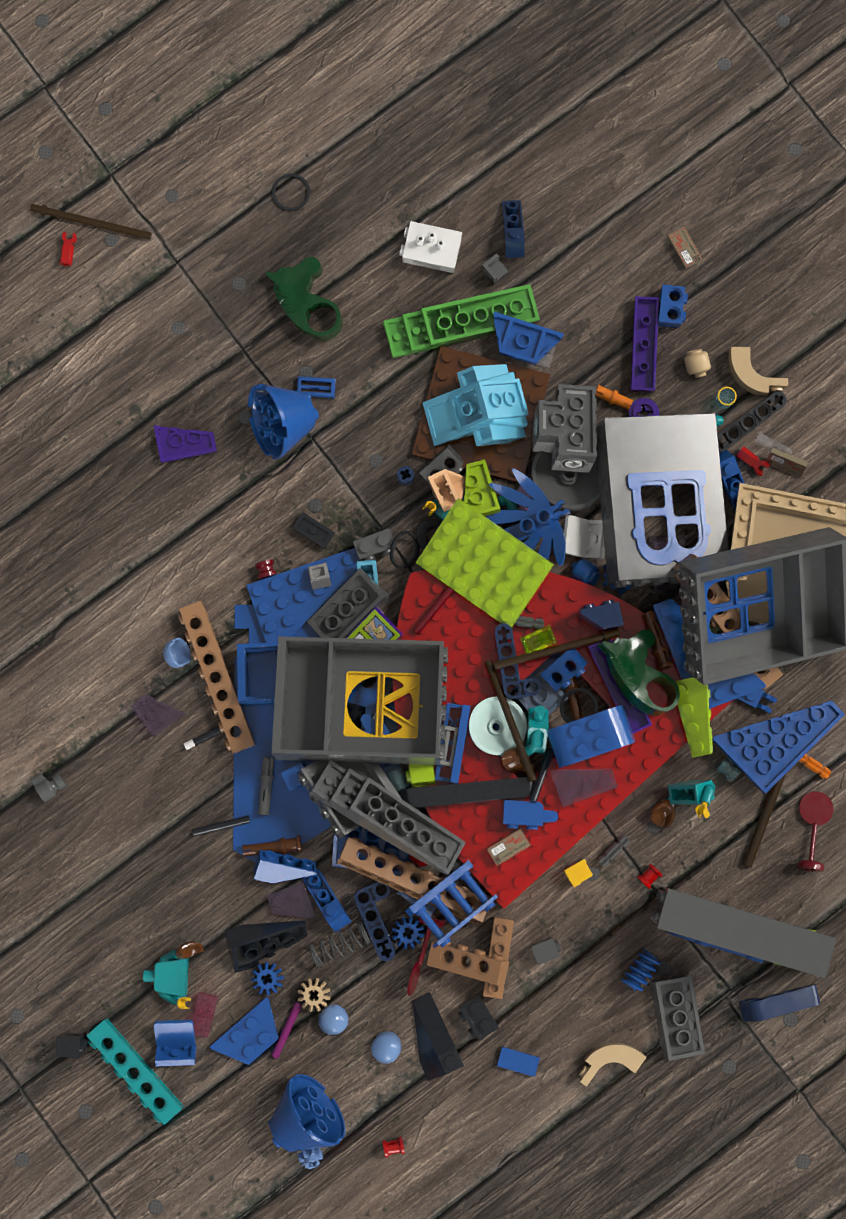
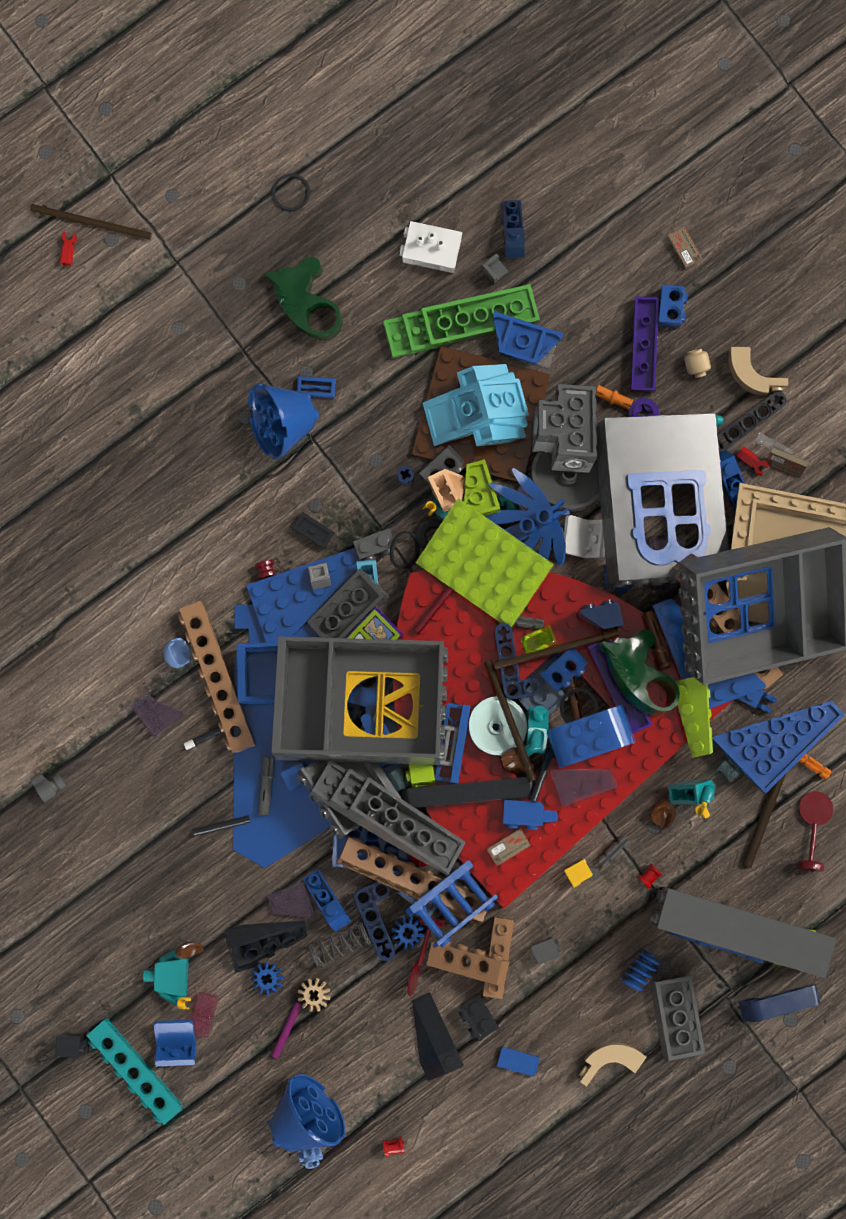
(181, 443): dark purple wing -> none
(249, 1035): blue wing -> none
(277, 867): slope -> none
(282, 846): reddish brown pin -> none
(333, 1020): medium blue hair -> none
(386, 1047): medium blue hair -> none
(585, 572): blue head -> none
(726, 394): clear light blue wheel -> none

